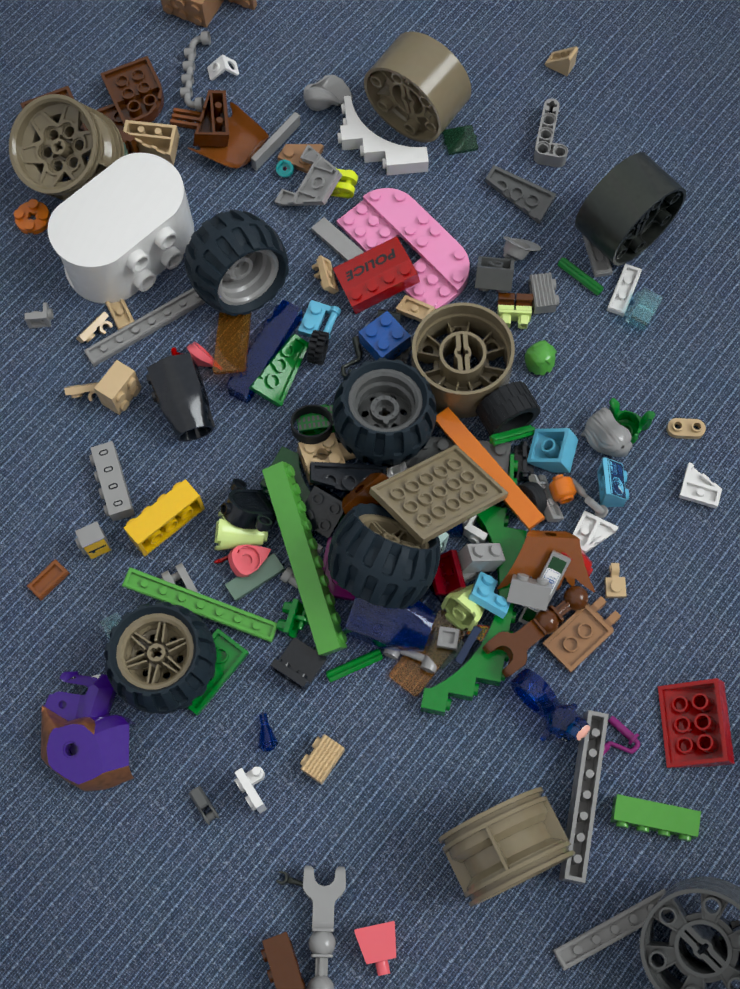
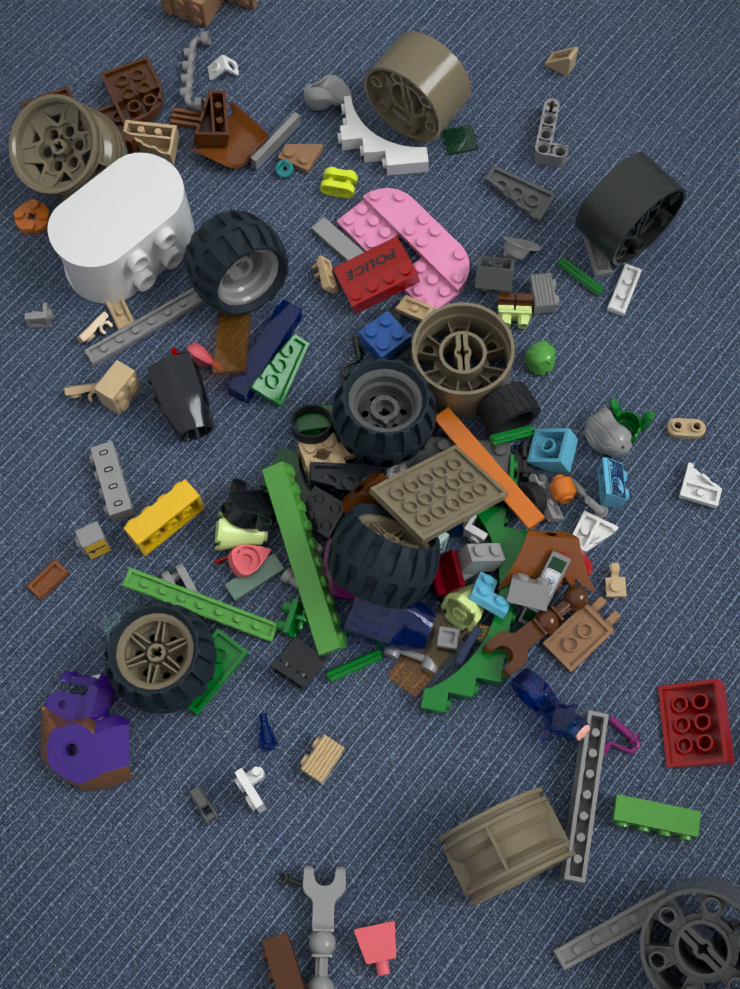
(314, 317): medium azure plate -> none
(317, 184): light grey wing -> none
(318, 347): black tyre -> none
(643, 309): clear light blue brick -> none

